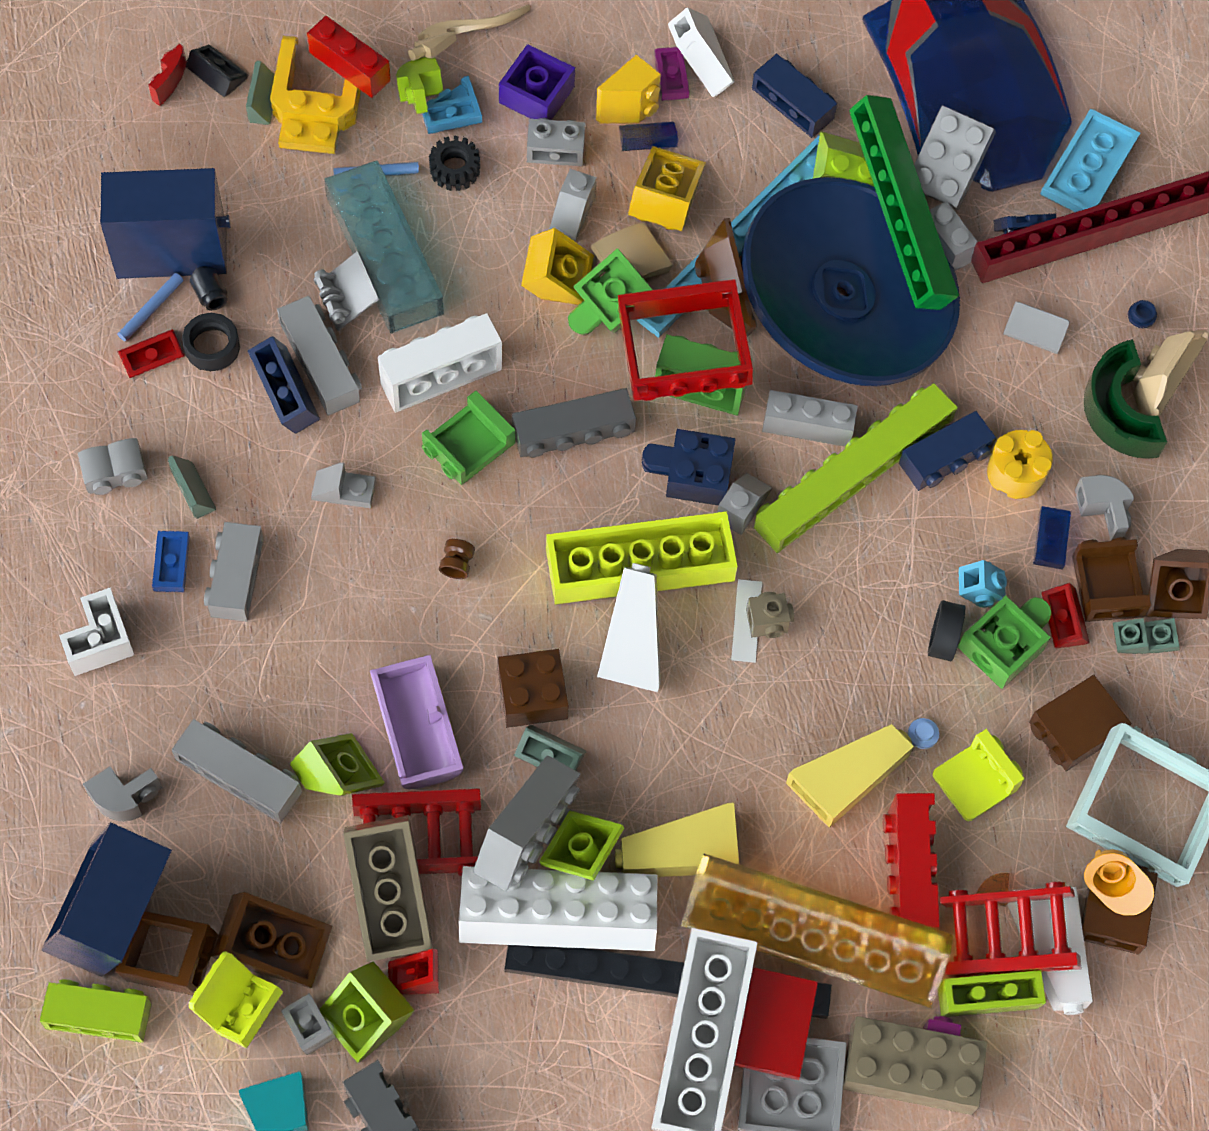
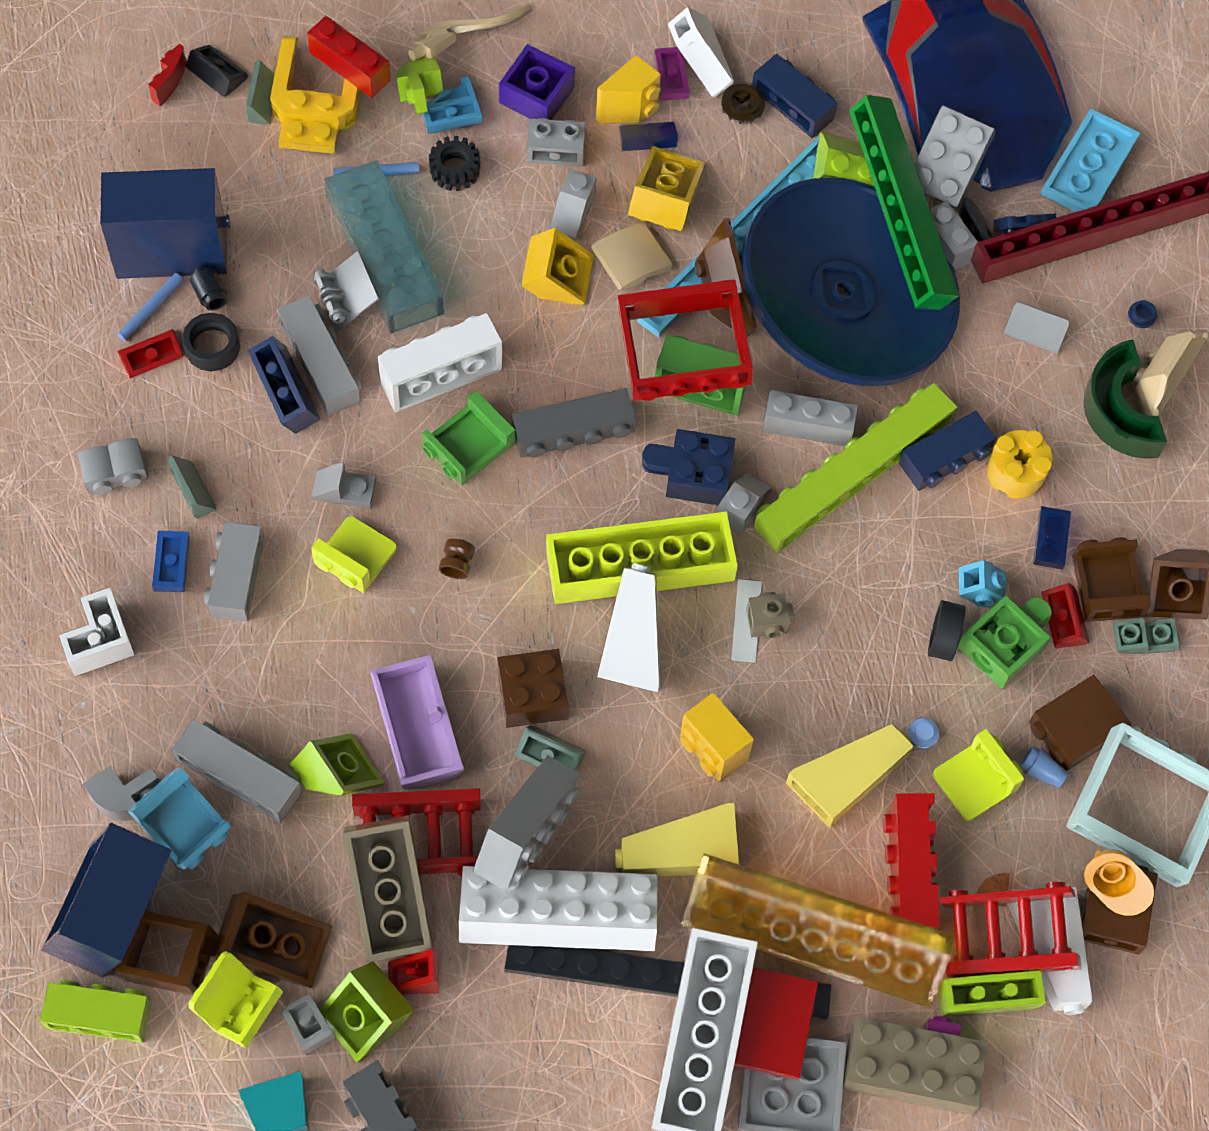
(180, 819): none -> medium azure panel
(354, 553): none -> neon yellow bracket
(581, 845): lime slope -> none
(602, 293): bright green brick -> none
(715, 737): none -> yellow brick
(741, 94): none -> dark brown gear
(974, 220): none -> black slope
(1043, 767): none -> medium blue cone
(1106, 496): light grey brick -> none

